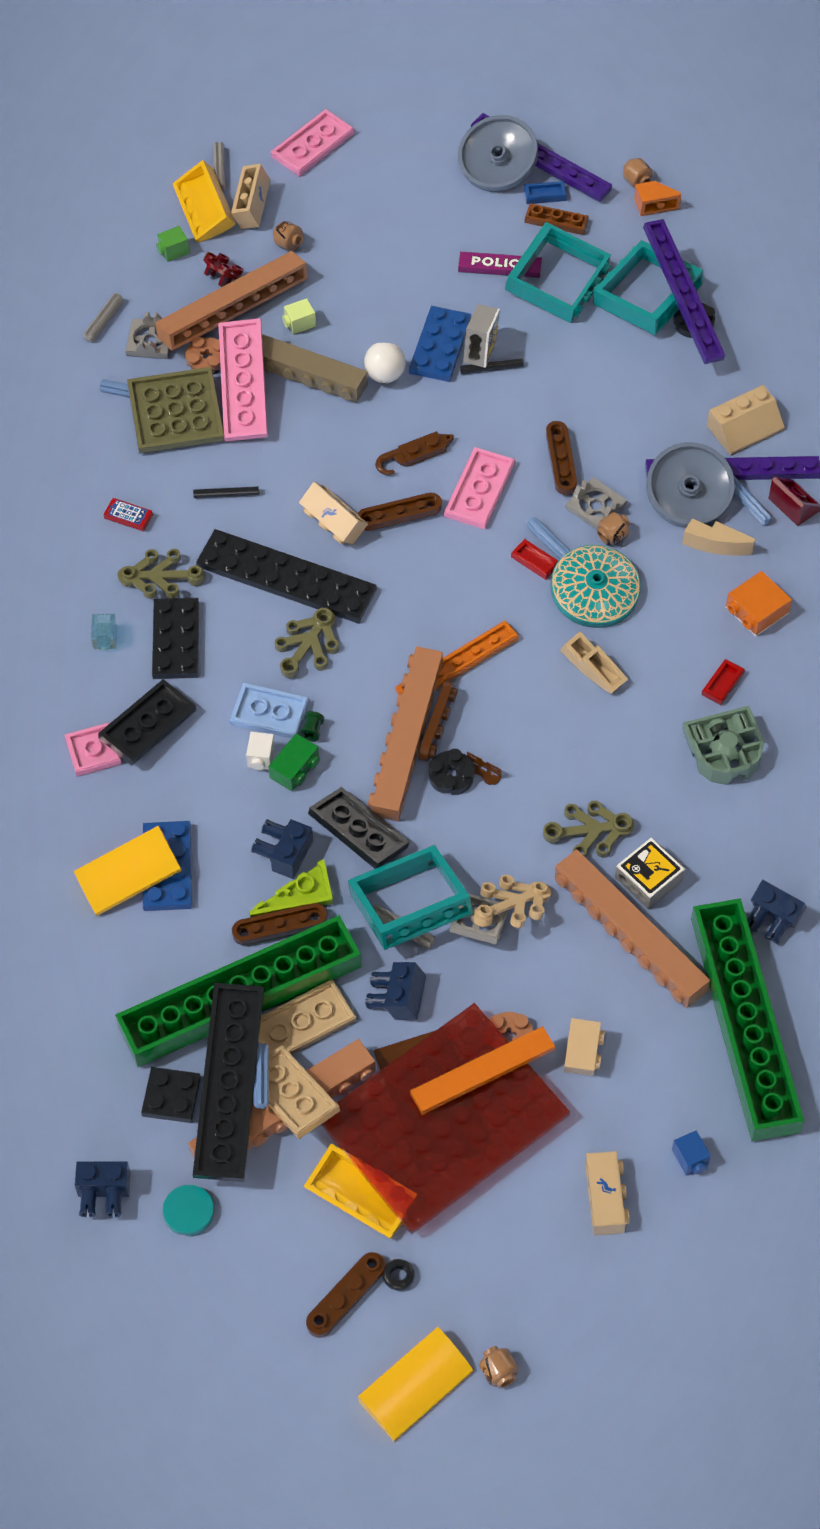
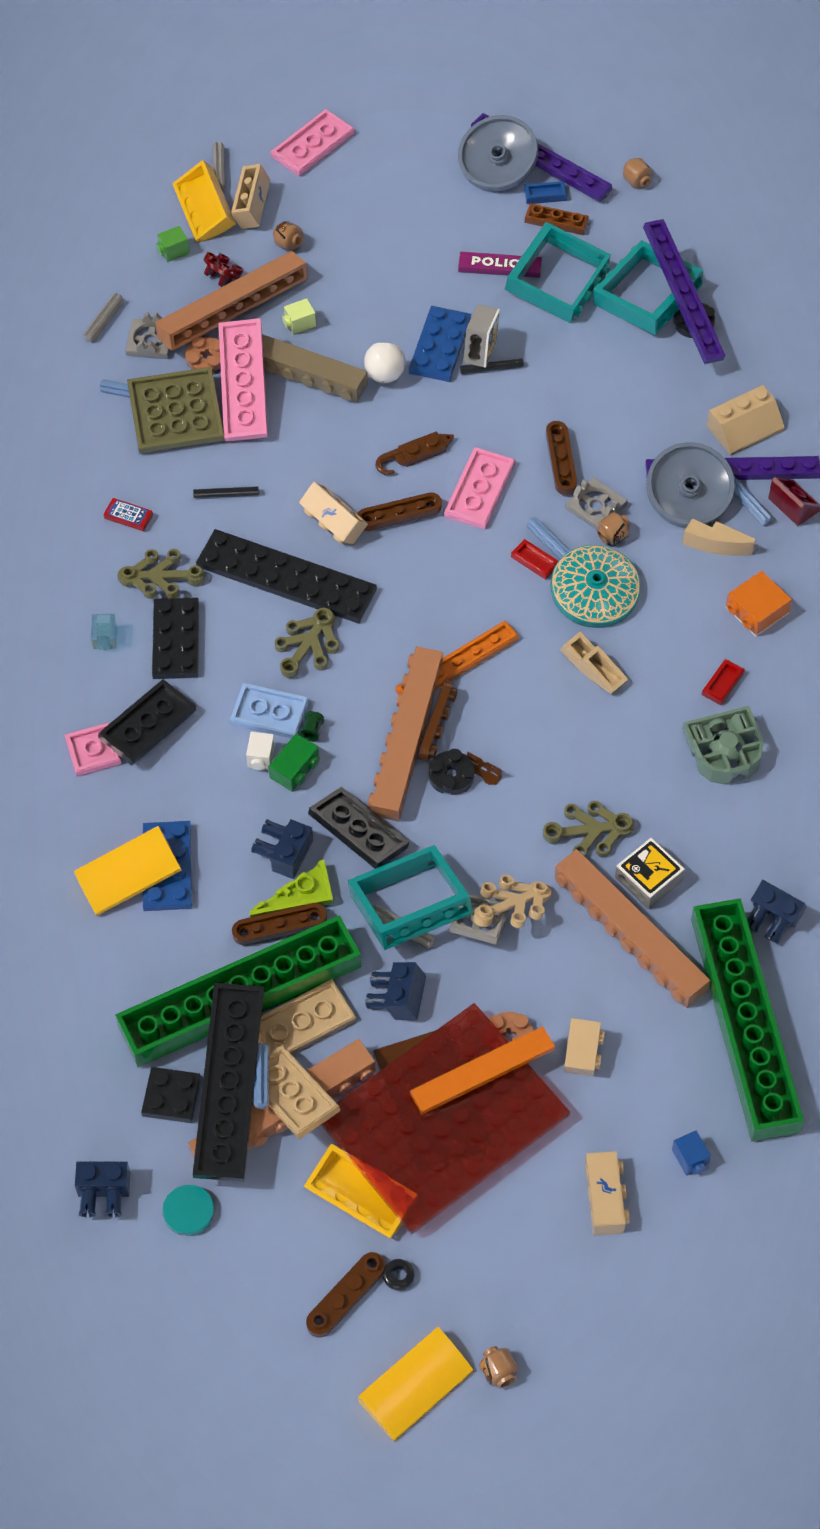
(656, 198): orange slope -> none

